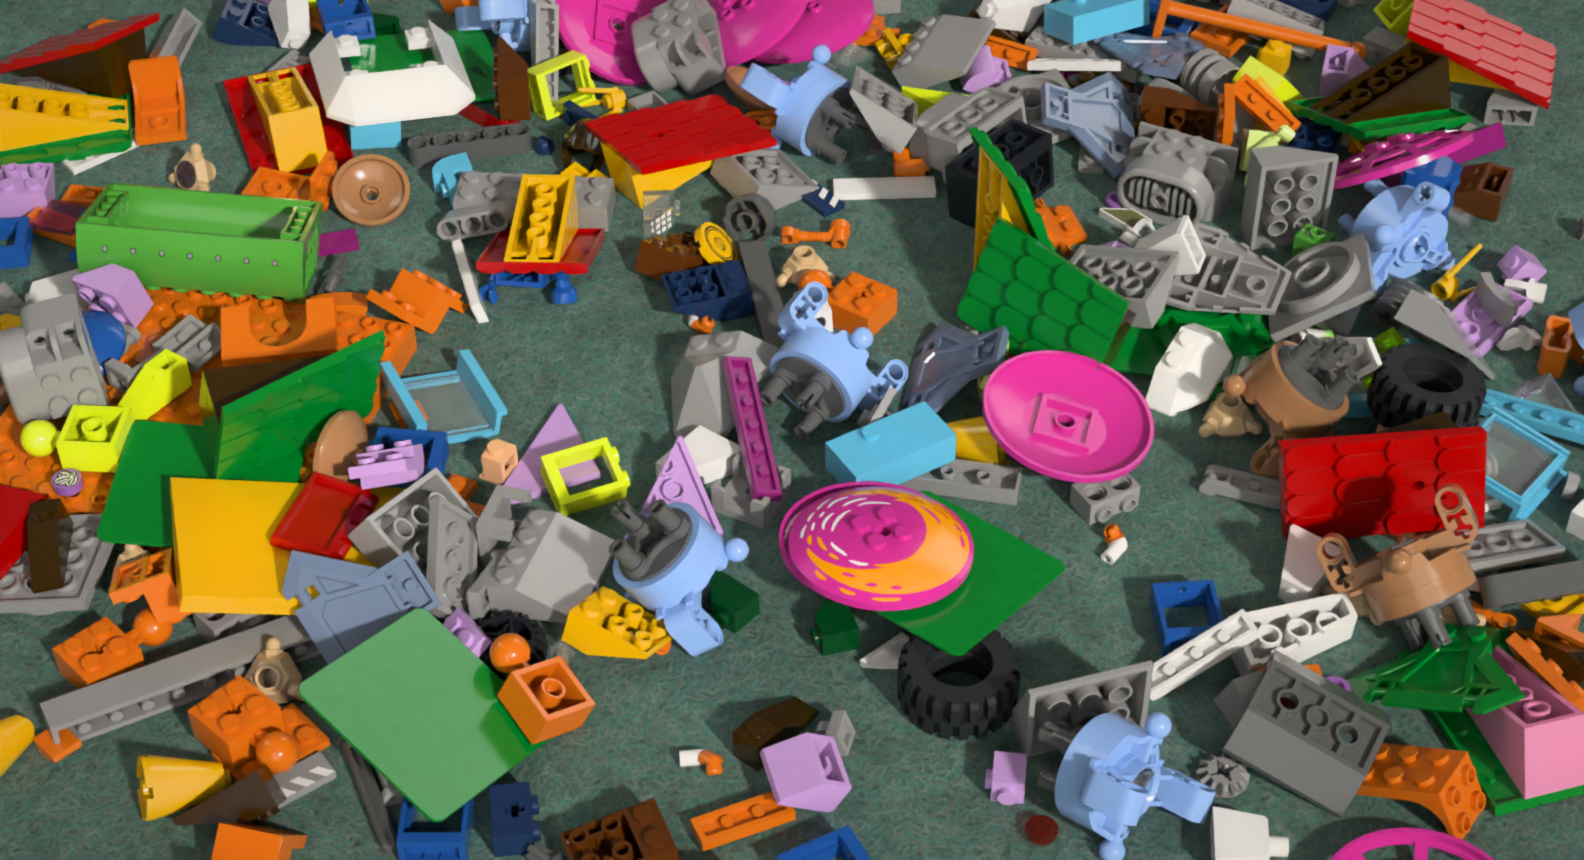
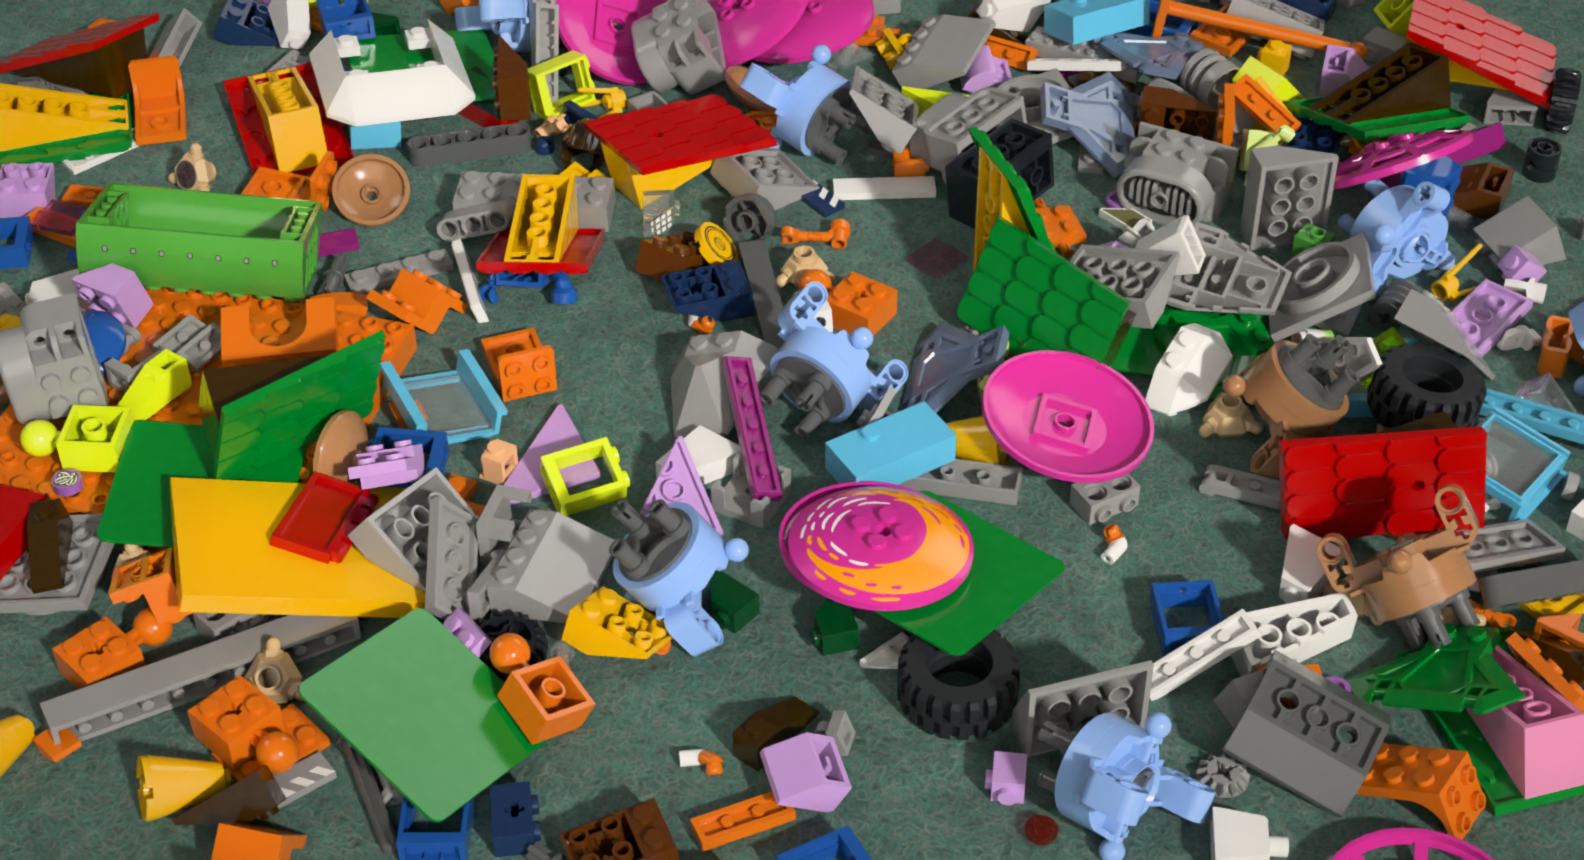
(353, 598): sand blue plate -> none
(386, 273): none -> light grey plate
(448, 172): medium azure brick -> none
(520, 364): none -> orange bracket
(552, 126): none -> light nougat brick
(936, 258): none -> clear pink piece
(1495, 301): light grey slope -> none
(1522, 226): none -> light grey slope
(1542, 159): none -> black wheel
(1563, 100): none -> black gear

